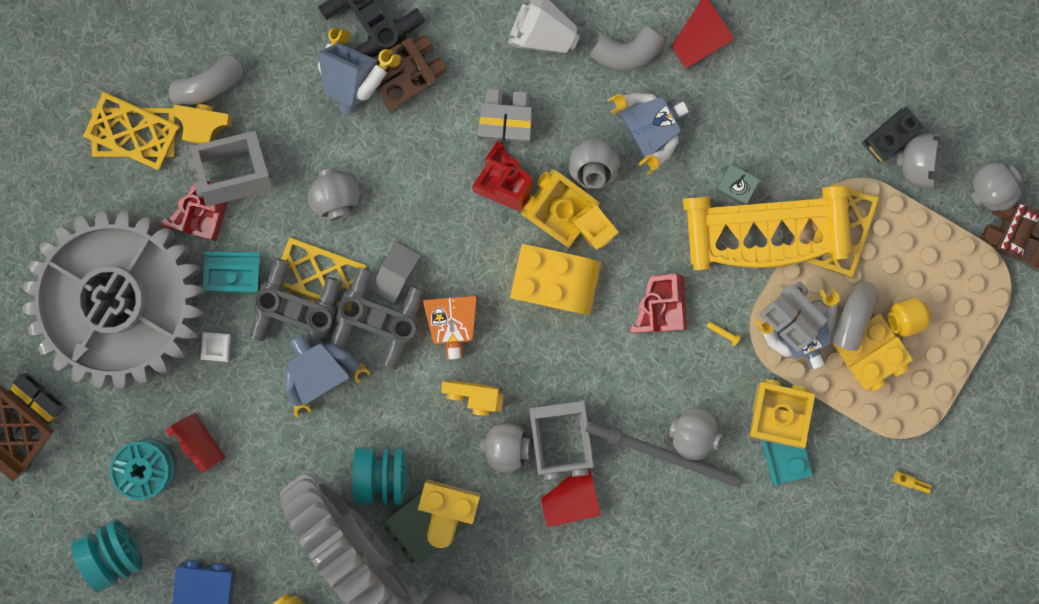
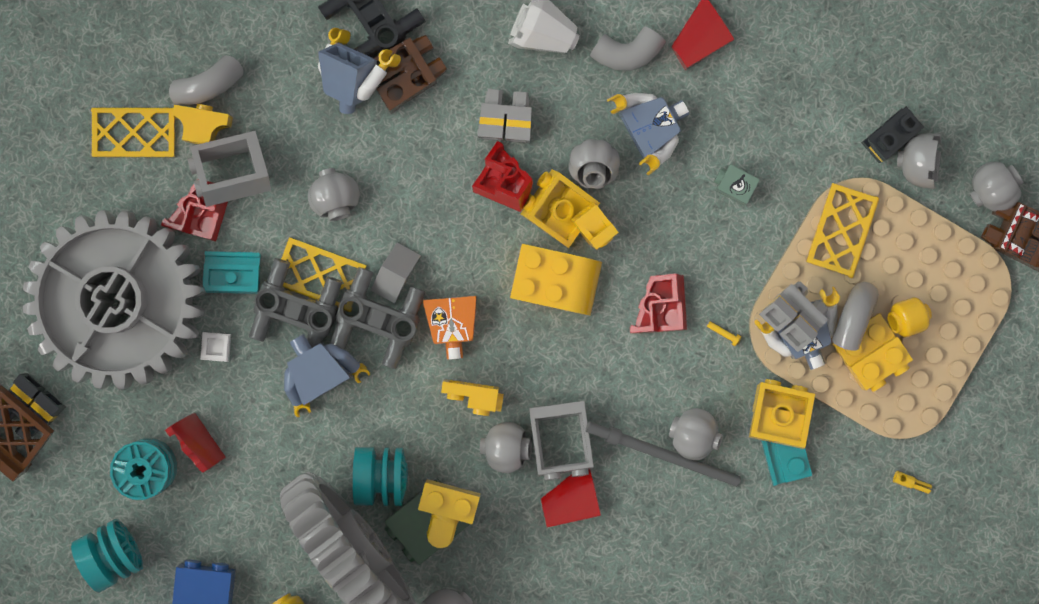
(111, 143): yellow window -> none
(828, 214): yellow piece -> none

